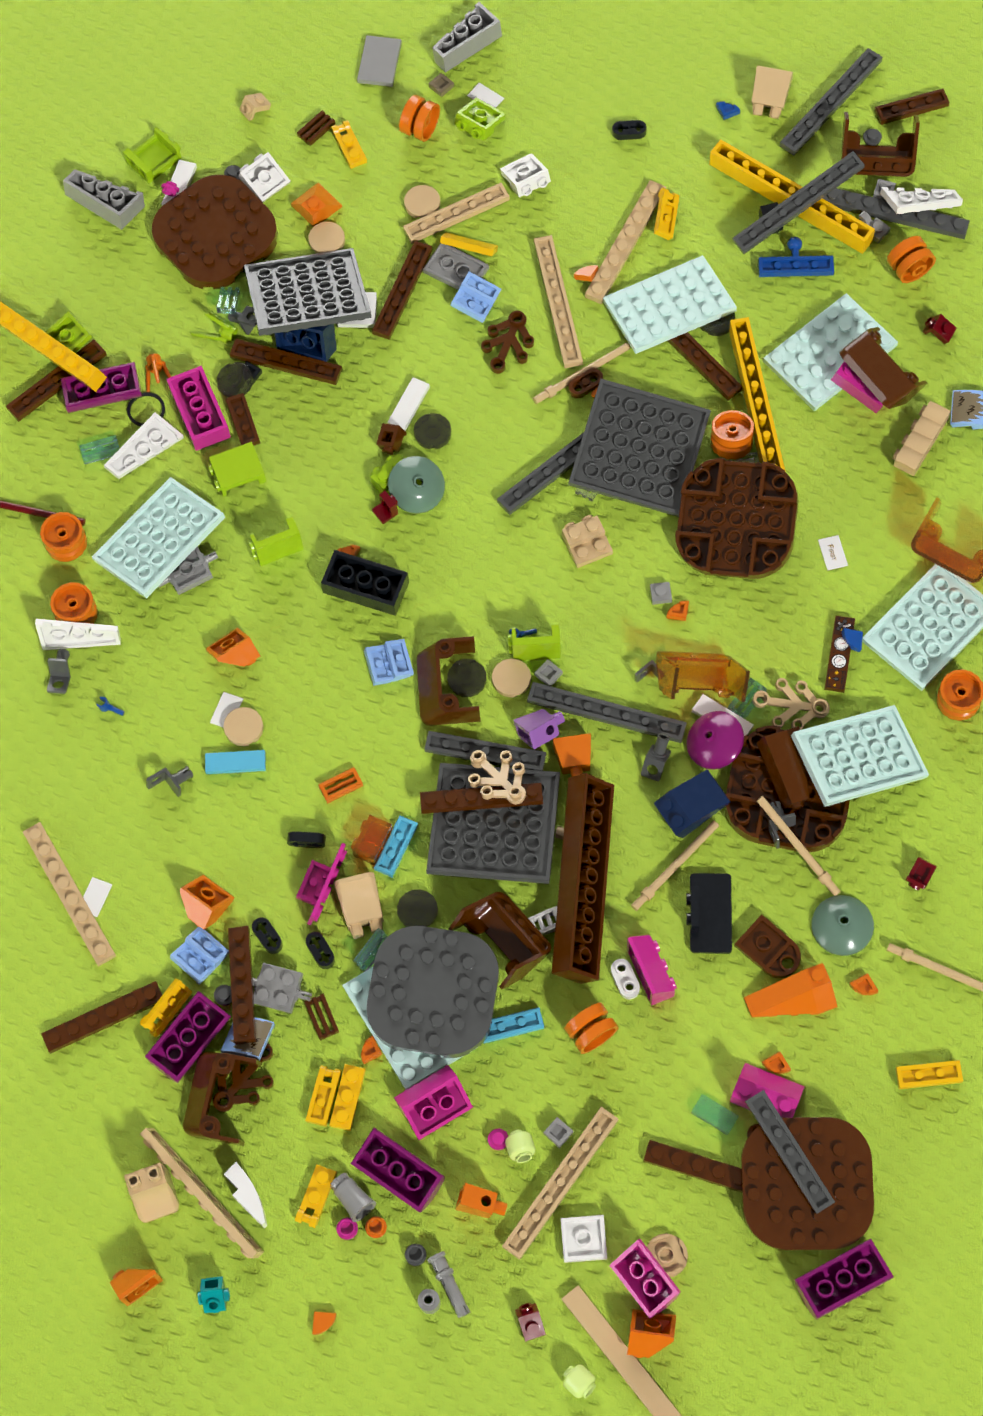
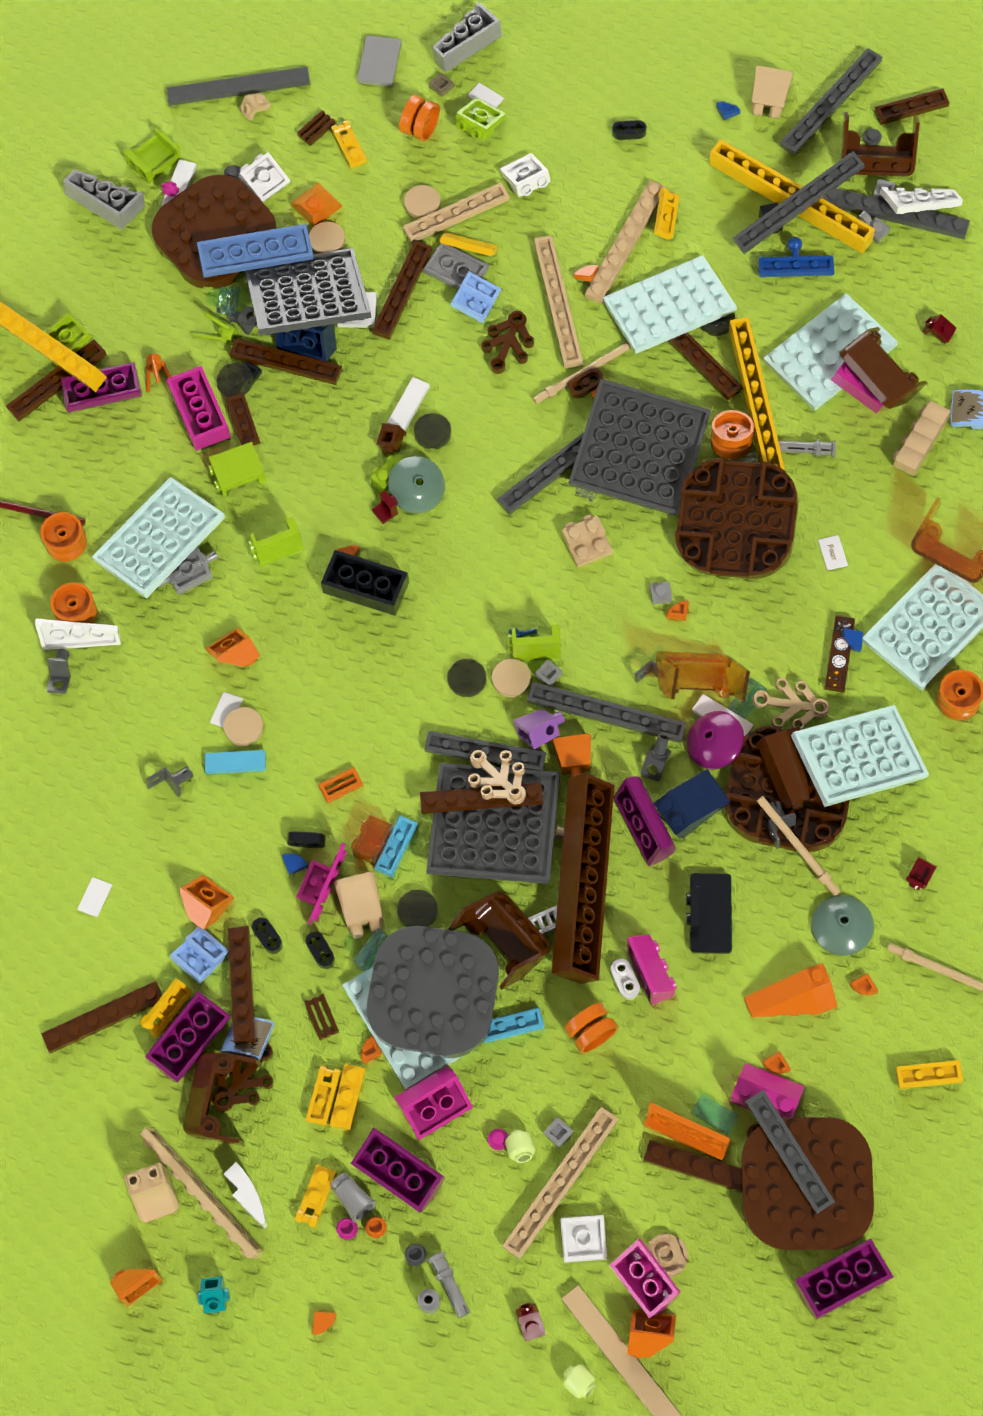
(69, 894): tan plate -> none
(100, 452): clear light blue tile -> none
(107, 706): blue hand -> none
(144, 394): black piece -> none
(147, 442): white wing -> none
(223, 995): dark grey plate -> none
(238, 86): none -> dark grey tile
(255, 250): none -> medium blue plate
(278, 988): light grey plate -> none
(294, 863): none -> blue tile
(388, 662): light blue slope -> none
(435, 706): reddish brown windscreen -> none
(470, 1201): orange torso -> none
(644, 821): none -> magenta brick
(649, 892): tan bar -> none
(686, 1132): none -> orange fence
(768, 948): reddish brown plate -> none
(816, 447): none -> light grey pin
(911, 259): orange wheel -> none

